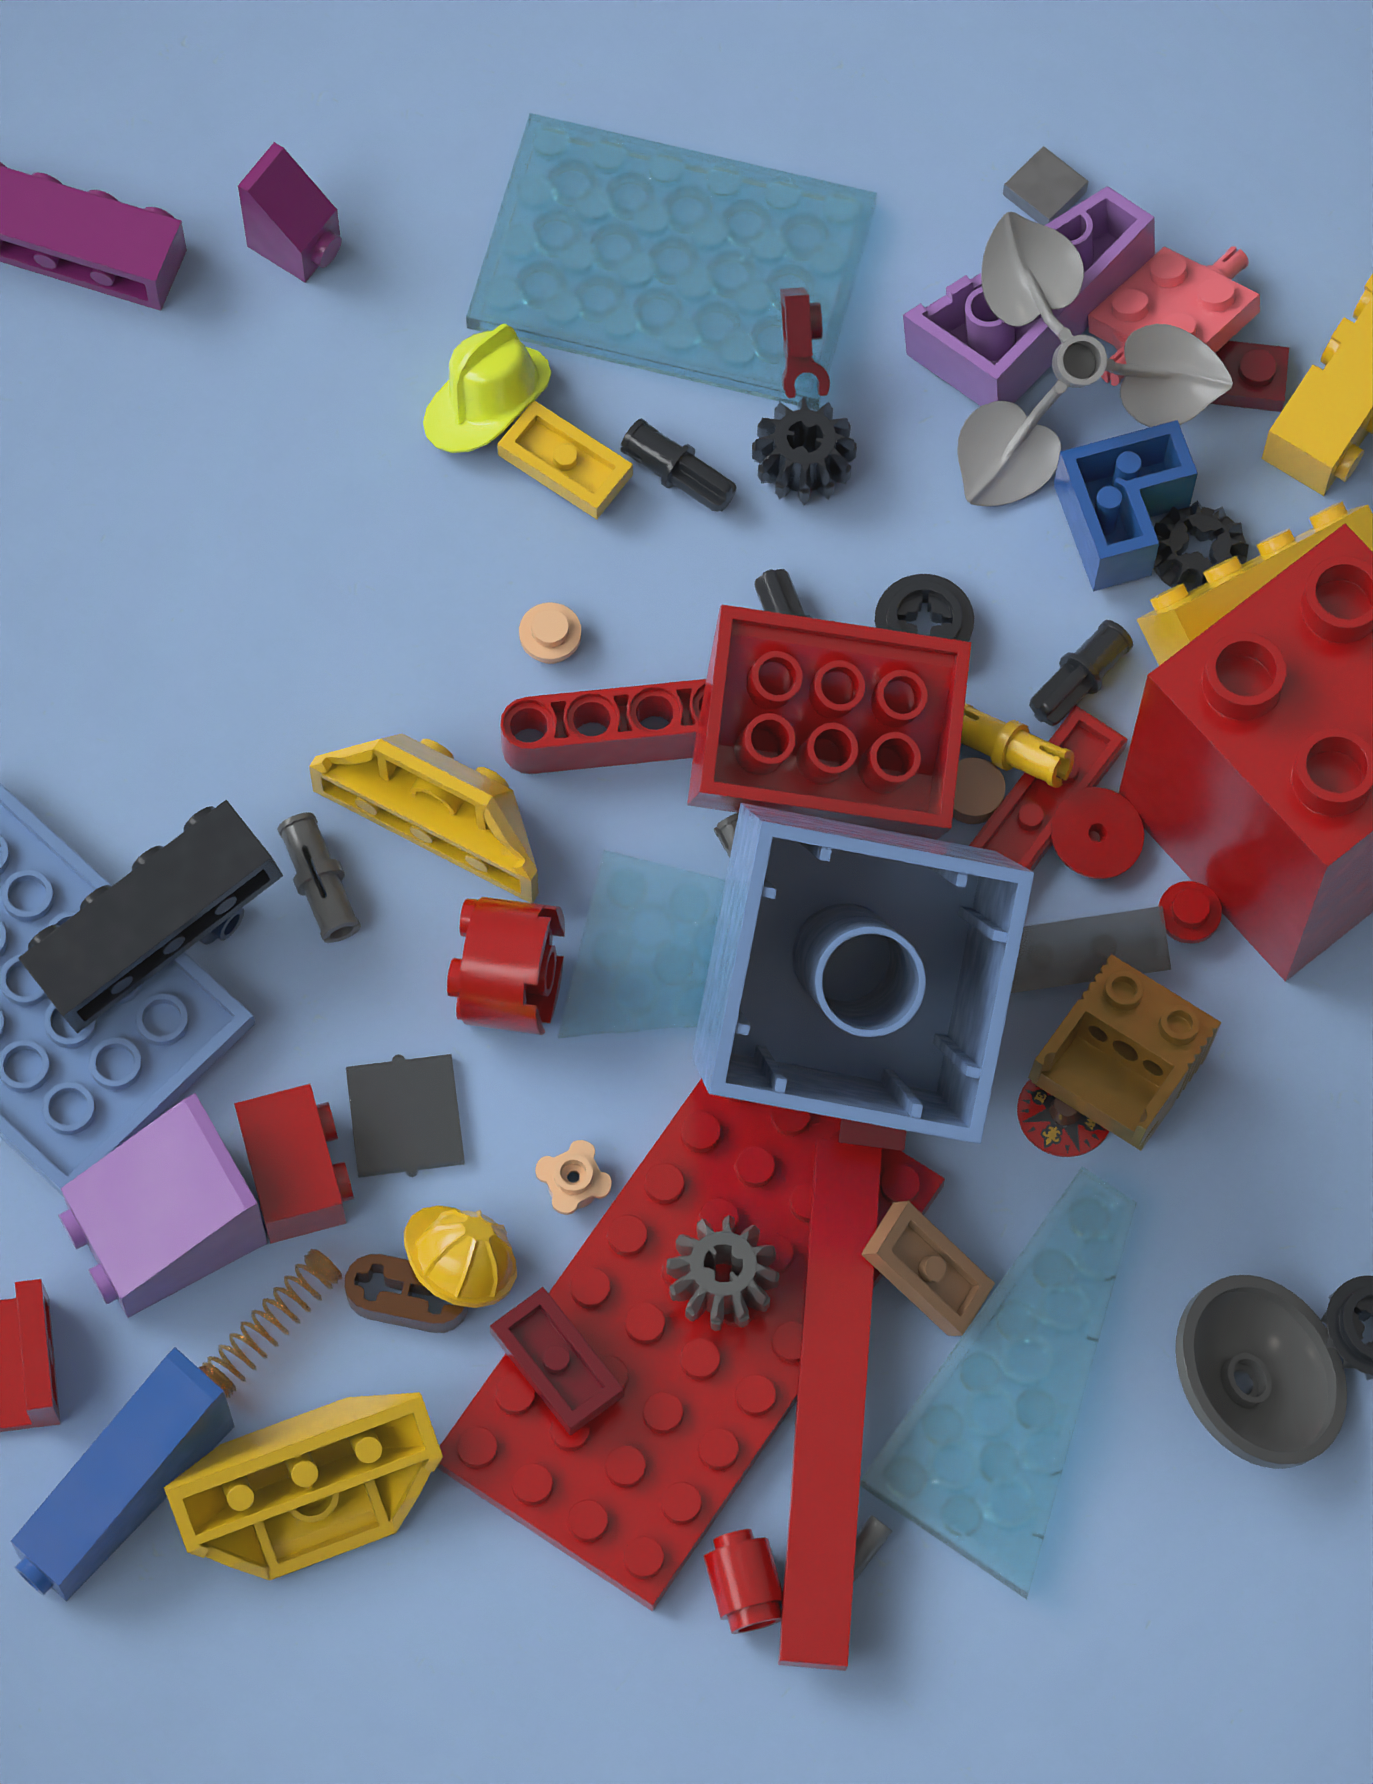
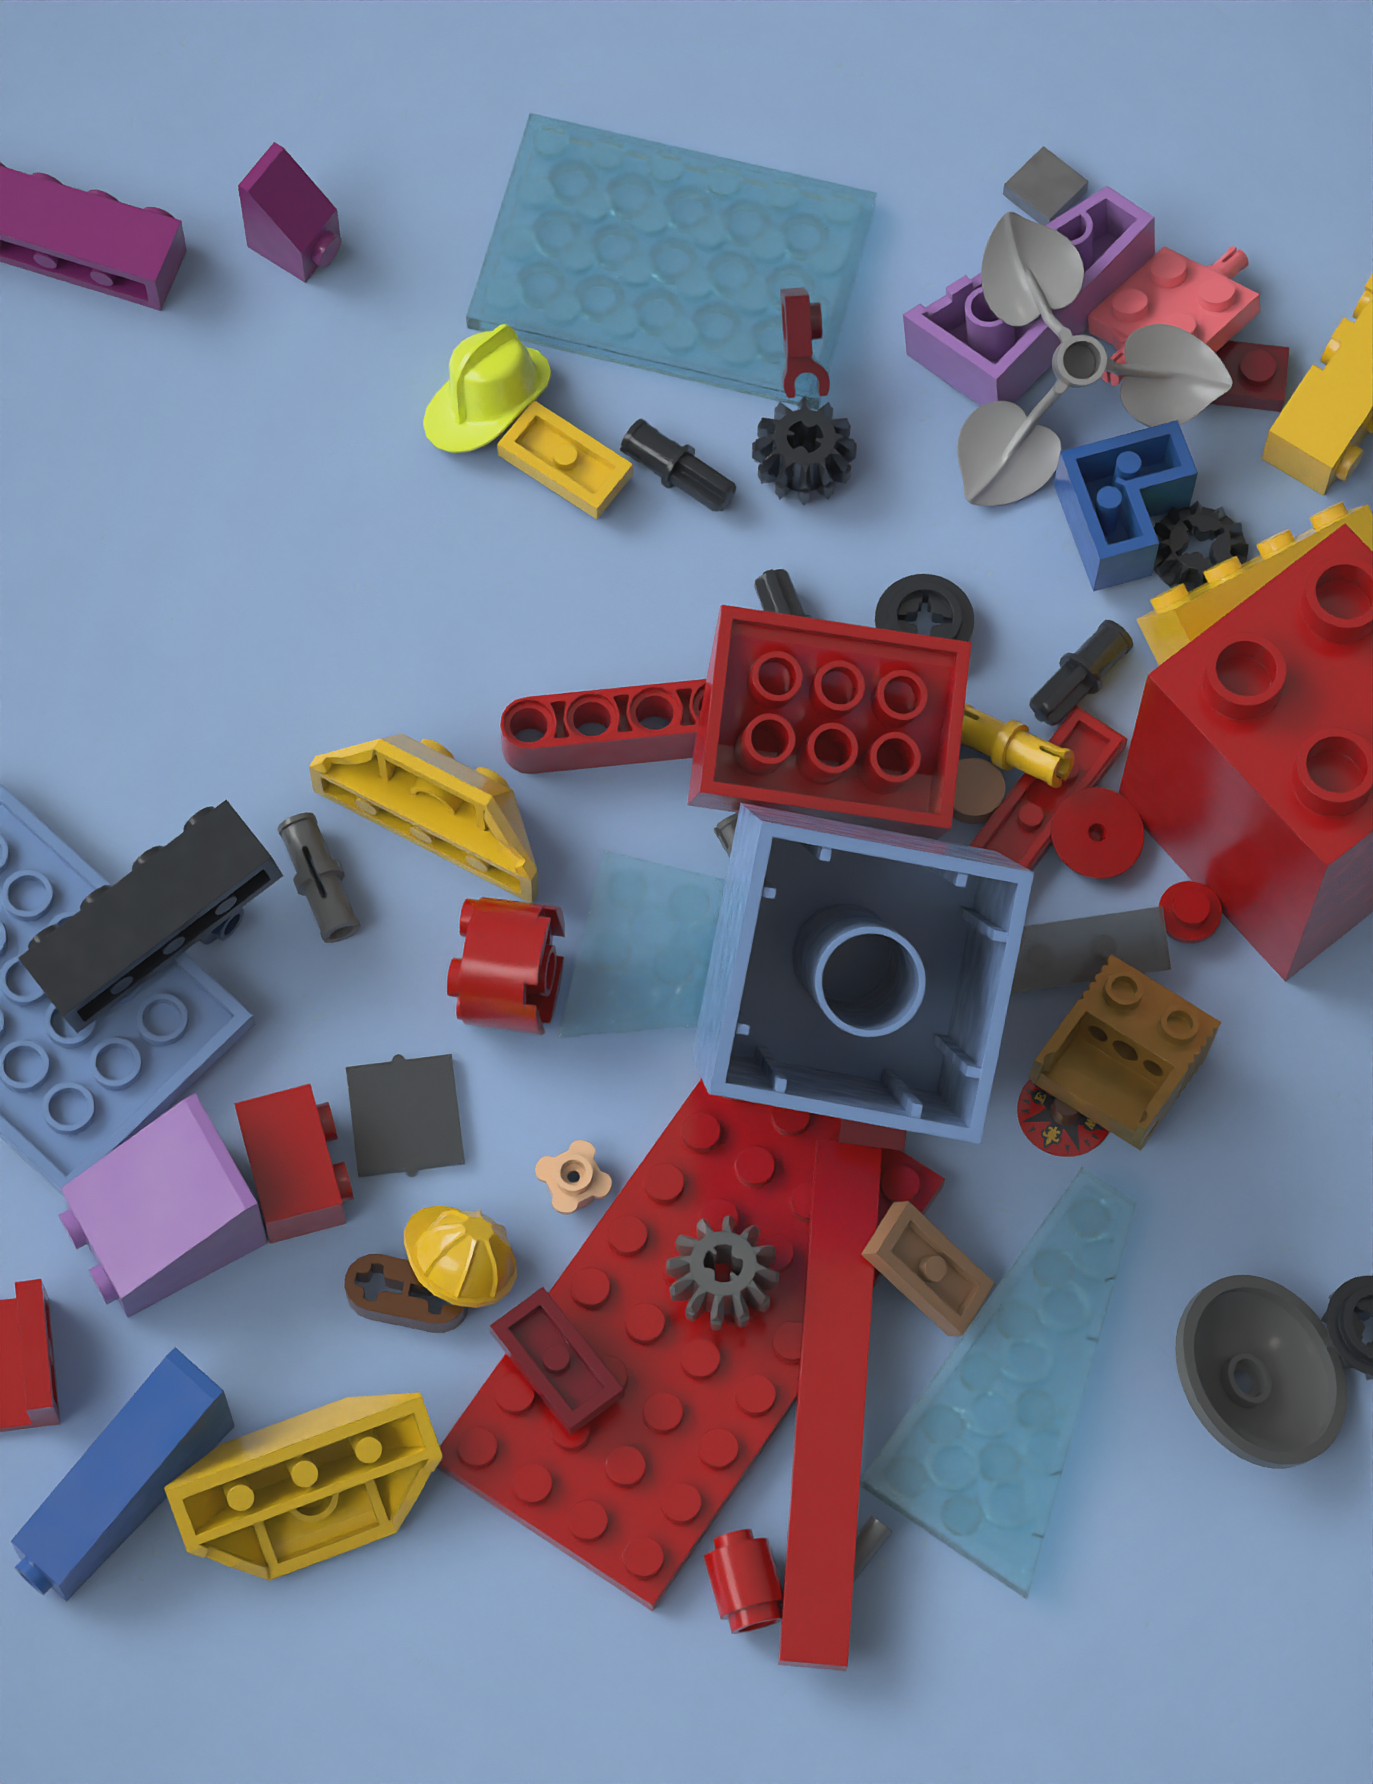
(317, 1265): clear orange piece -> none
(550, 632): light nougat plate -> none

